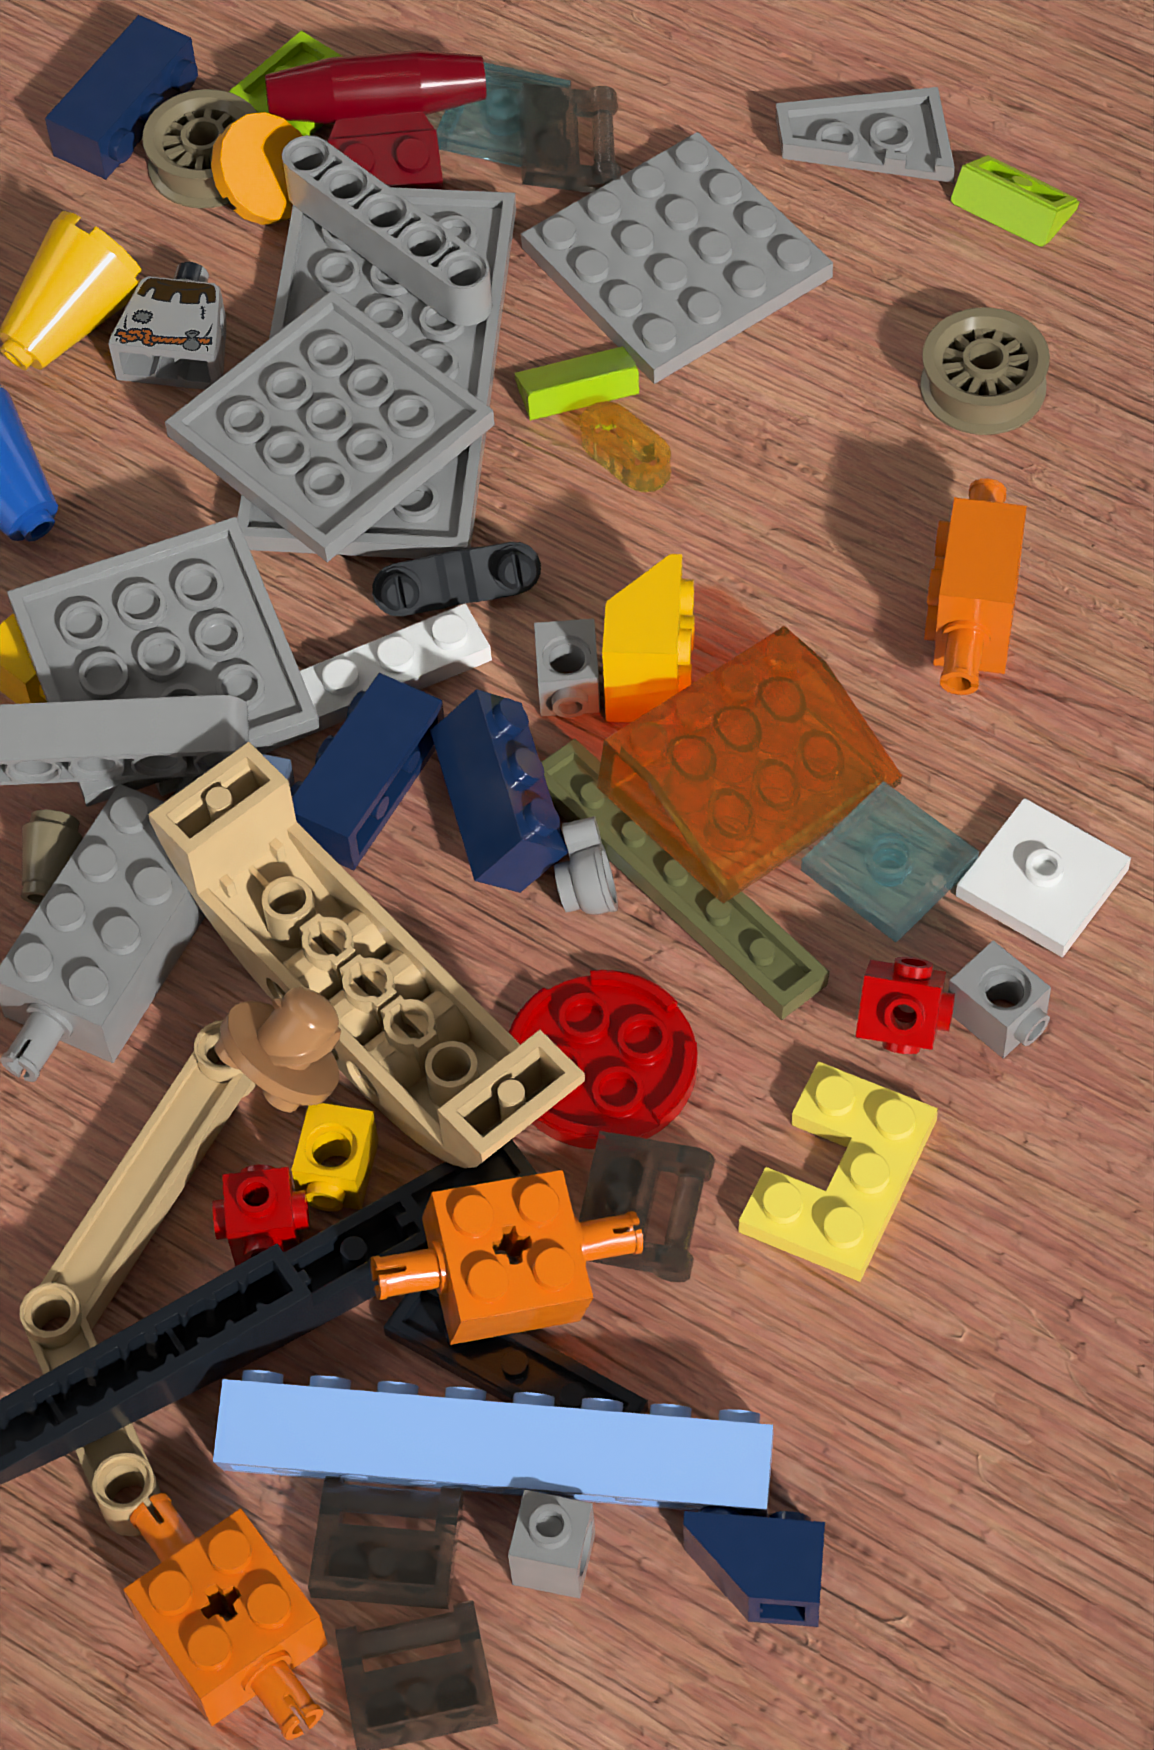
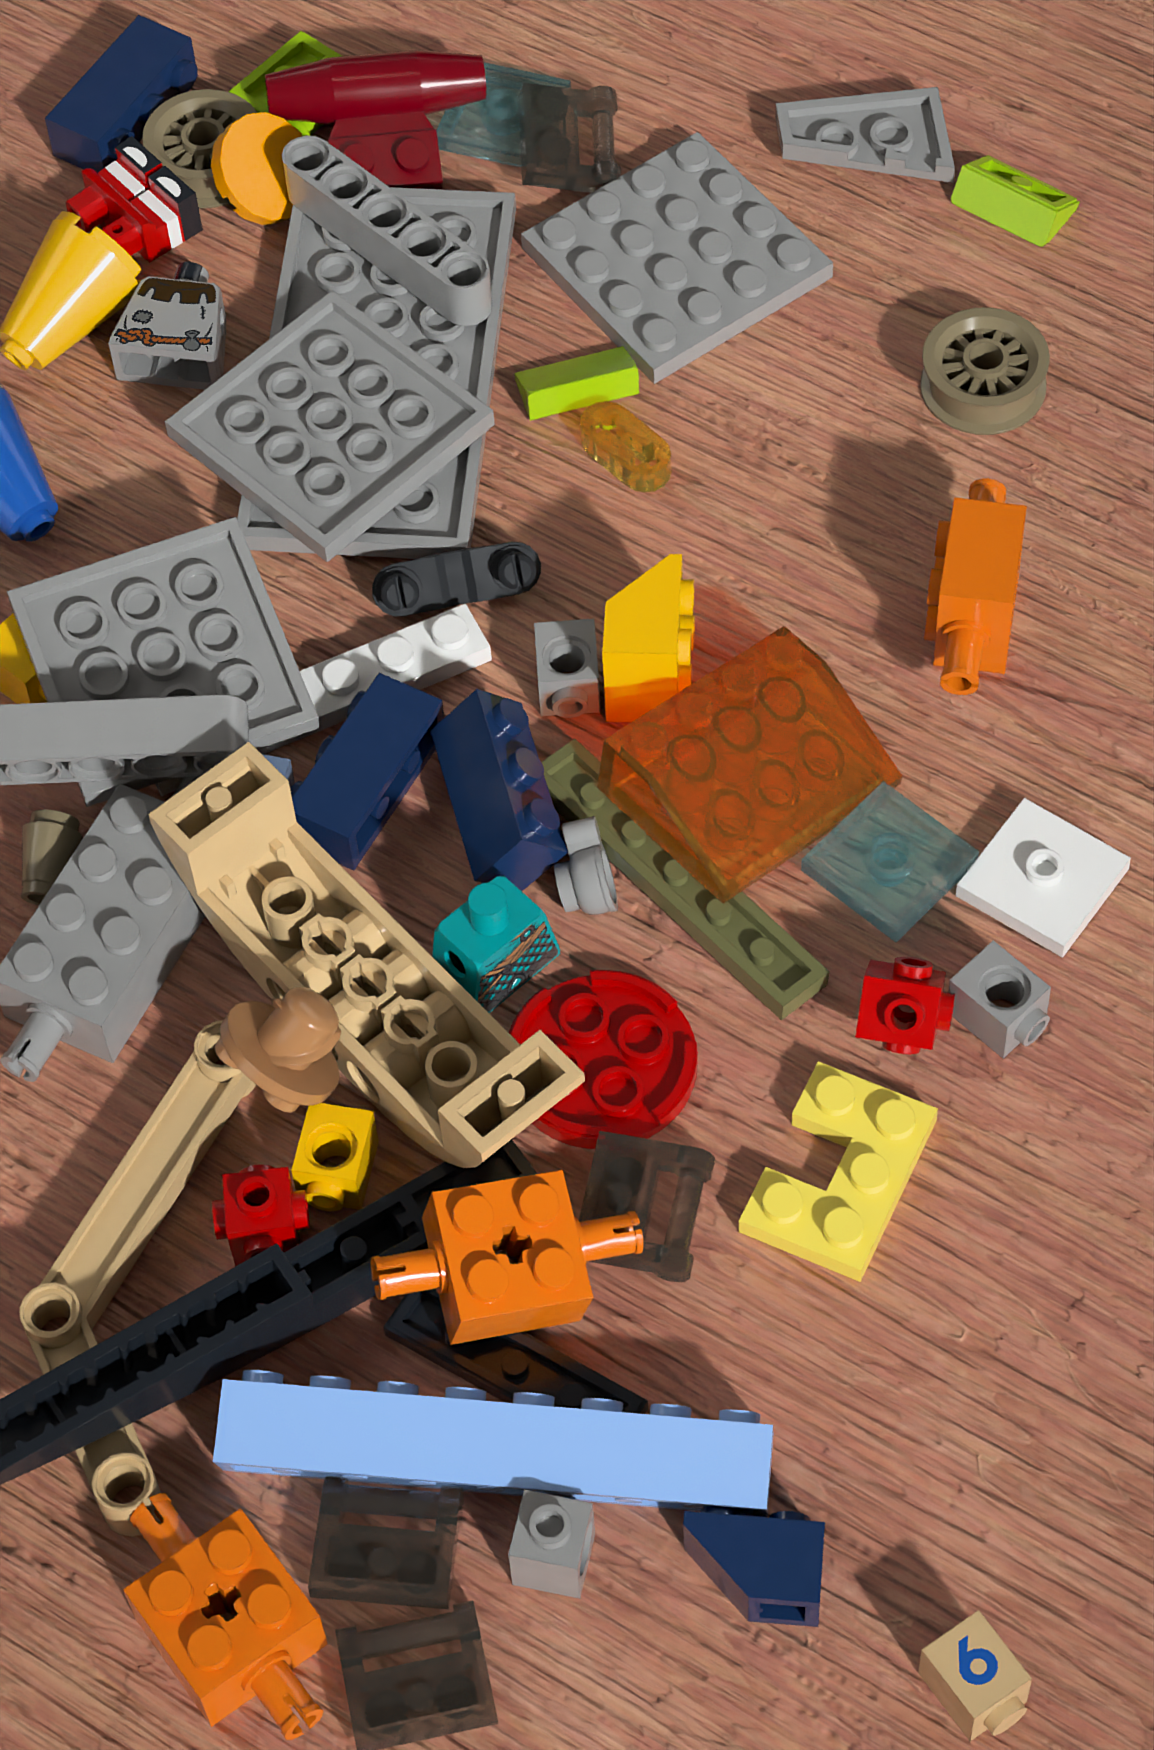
(139, 201): none -> red hips
(495, 941): none -> teal torso
(976, 1677): none -> tan brick

